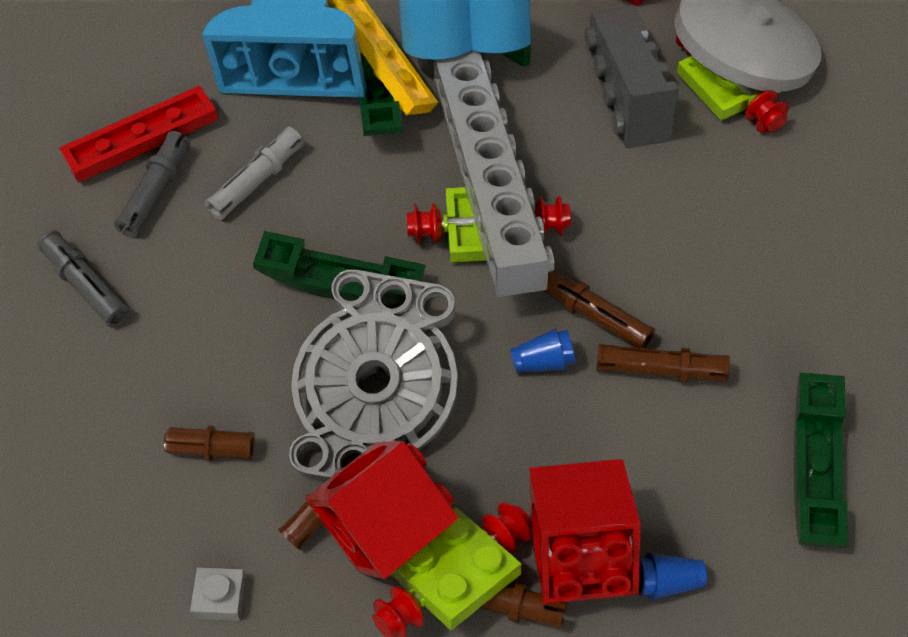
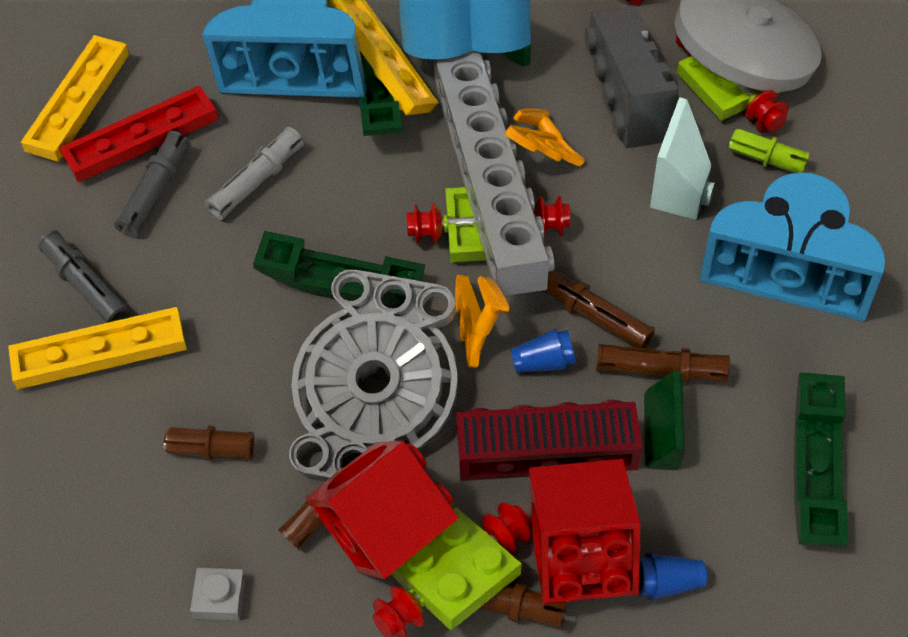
(75, 98): none -> yellow plate
(96, 348): none -> yellow plate
(473, 323): none -> light orange piece
(523, 437): none -> dark red brick
(546, 140): none -> light orange piece
(664, 423): none -> dark green slope
(682, 167): none -> light aqua slope
(768, 151): none -> lime axle
(796, 248): none -> dark azure brick

